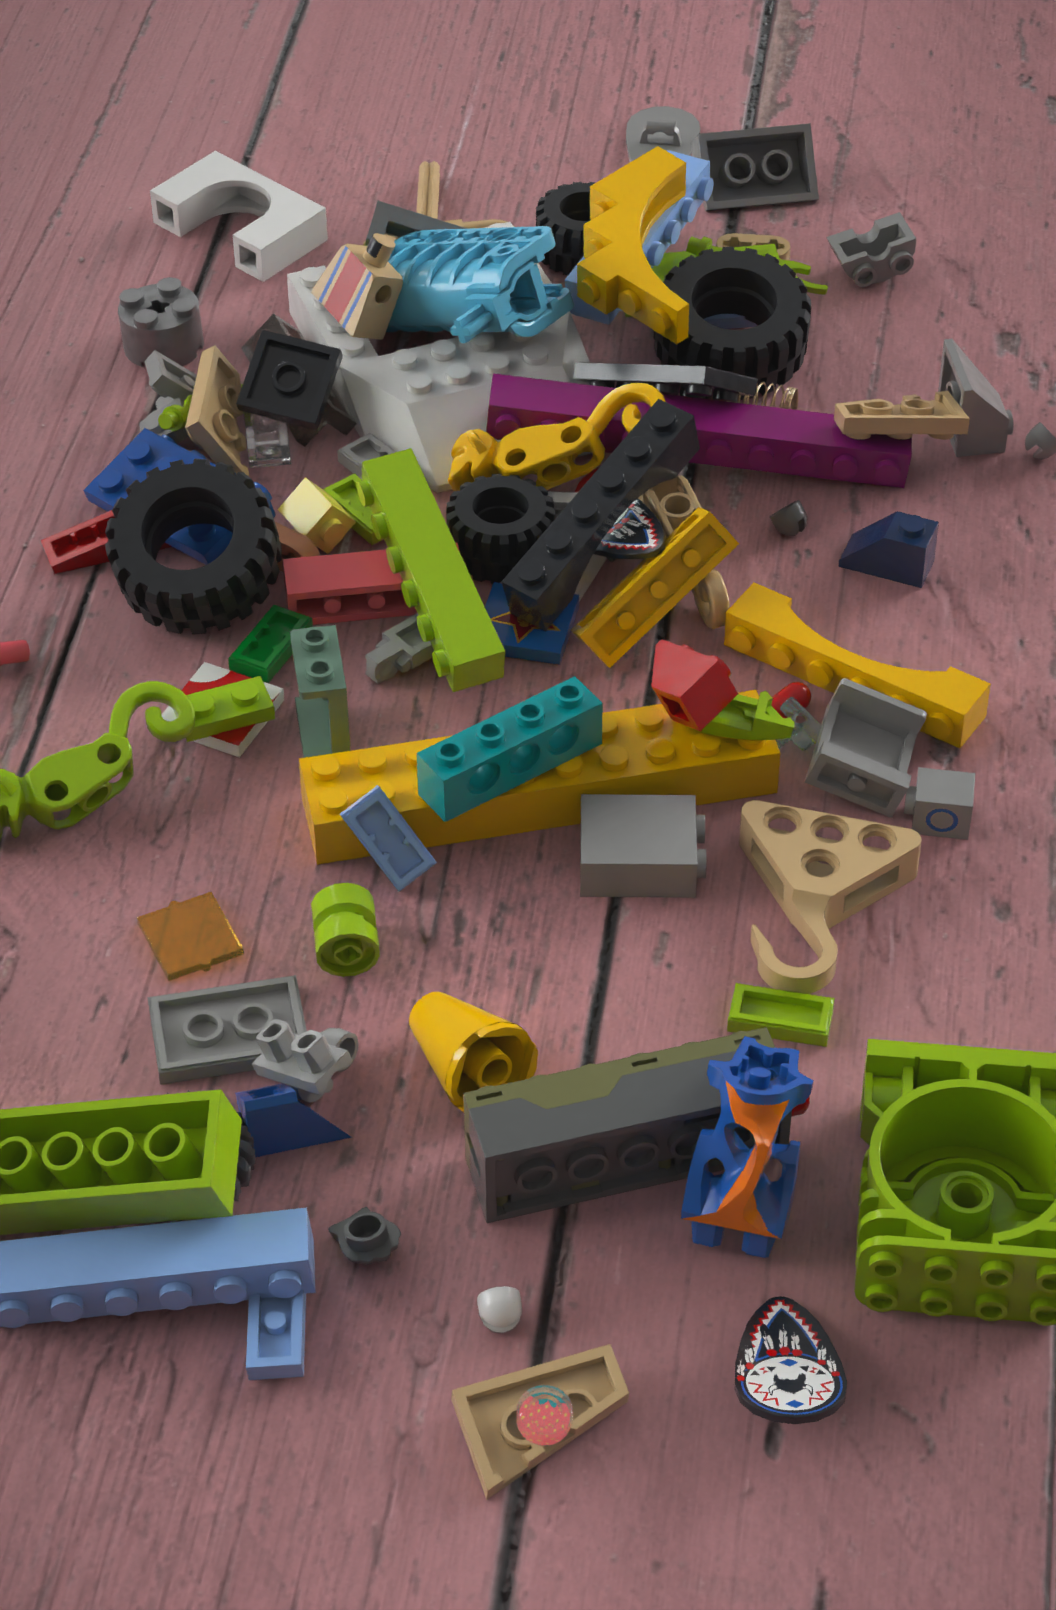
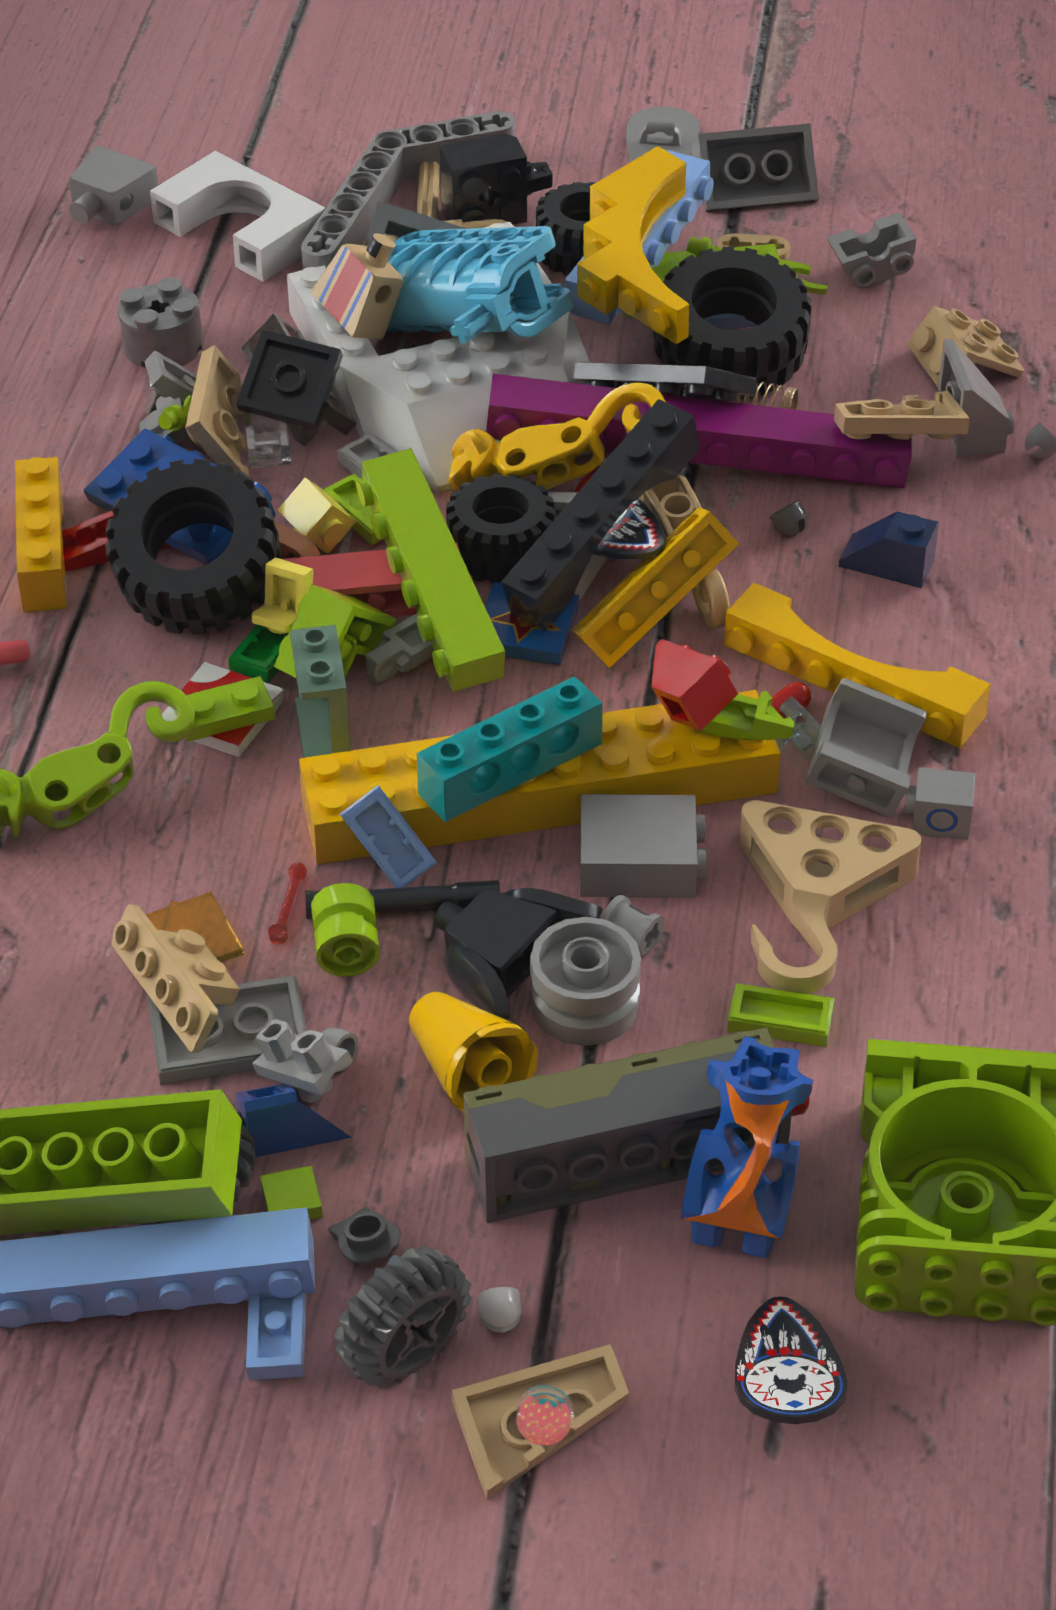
(39, 534): none -> yellow arch
(110, 186): none -> light grey torso
(176, 974): none -> tan bracket
(278, 932): none -> clear red hinge
(284, 589): none -> light yellow bracket
(292, 1190): none -> lime tile
(356, 623): none -> lime brick
(380, 172): none -> light grey beam
(402, 1316): none -> dark grey gear
(420, 898): none -> black piece
(489, 179): none -> black hinge
(494, 940): none -> black torso
(585, 981): none -> light grey wheel
(643, 927): none -> light grey bush
(975, 338): none -> tan bracket

